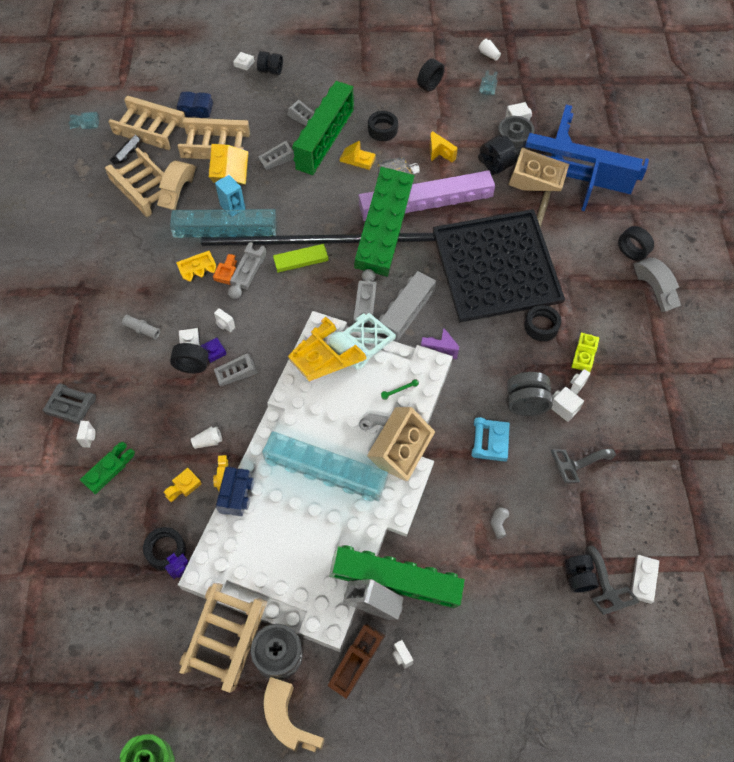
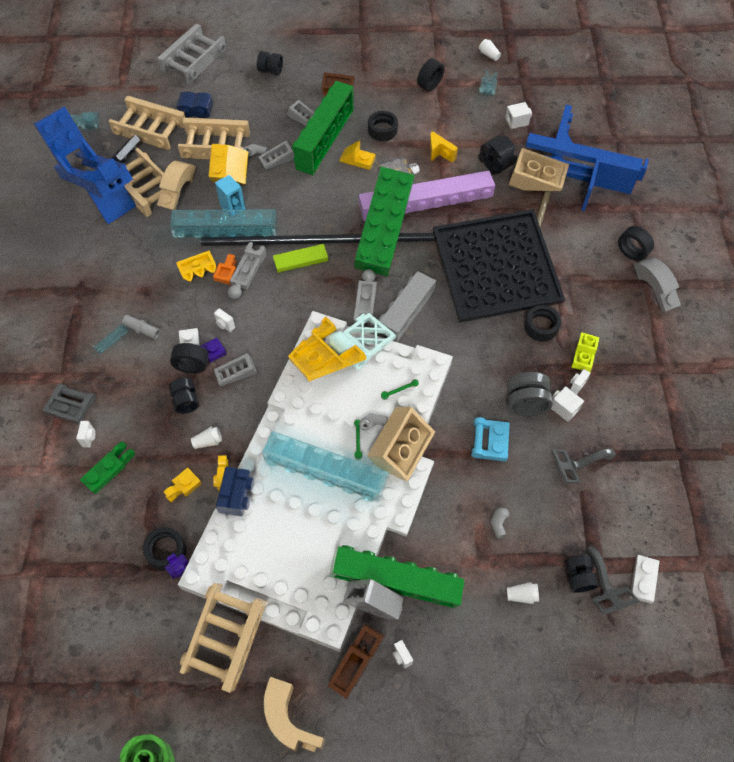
(105, 183): none -> blue piece
(110, 339): none -> clear light blue axle
(183, 395): none -> black wheel
(185, 44): none -> light grey fence
(243, 61): white plate -> none
(254, 149): none -> light grey arm
(275, 638): dark grey wheel -> none
(330, 78): none -> reddish brown plate
(358, 454): none -> green hinge
(445, 345): medium lavender slope -> none
(517, 130): dark grey wheel -> none
(523, 593): none -> white cone

